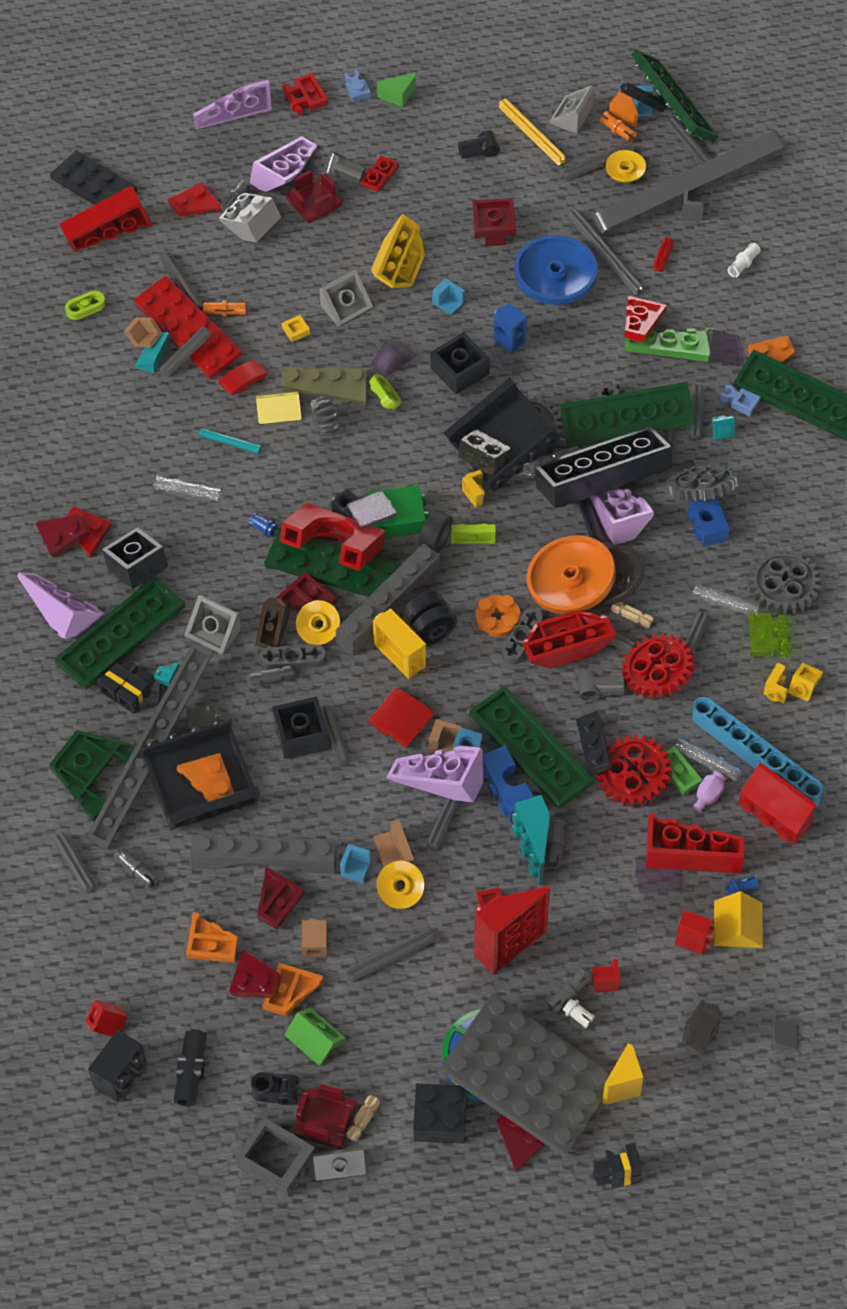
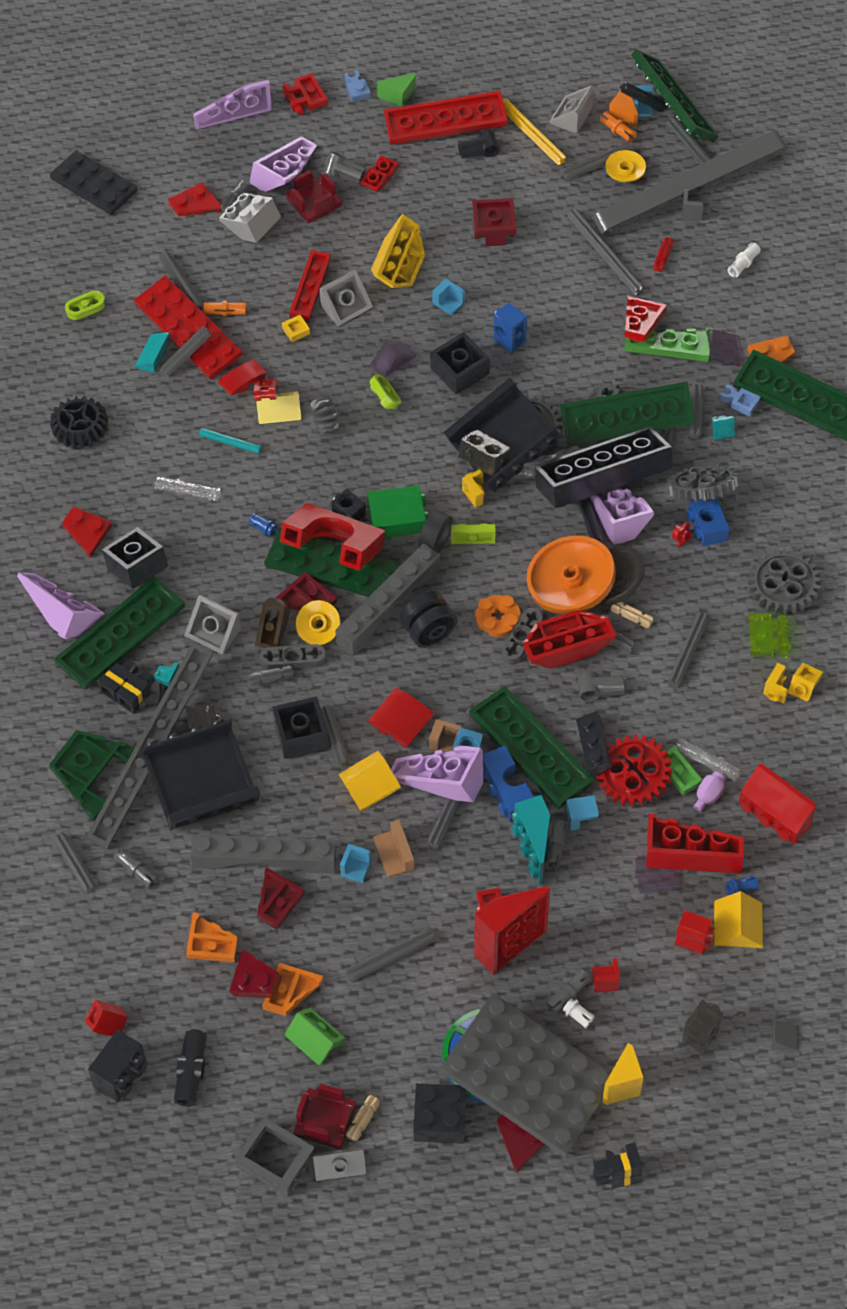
(62, 533): dark red wing -> none
(81, 428): none -> black gear
(106, 220): red wedge -> none
(143, 332): medium nougat panel -> none
(208, 776): orange wing -> none
(265, 389): none -> red plate
(276, 1088): black piece -> none
(310, 285): none -> red plate
(314, 938): medium nougat brick -> none
(337, 383): olive wing -> none
(369, 781): none -> yellow slope
(371, 510): clear purple piece -> none
(387, 884): yellow dish -> none
(399, 643): yellow window -> none
(445, 117): none -> red plate
(555, 270): blue dish -> none
(581, 809): none -> dark azure panel
(658, 666): red gear -> none
(682, 534): none -> red plate
(723, 599): clear pin -> none
(752, 742): dark azure beam -> none

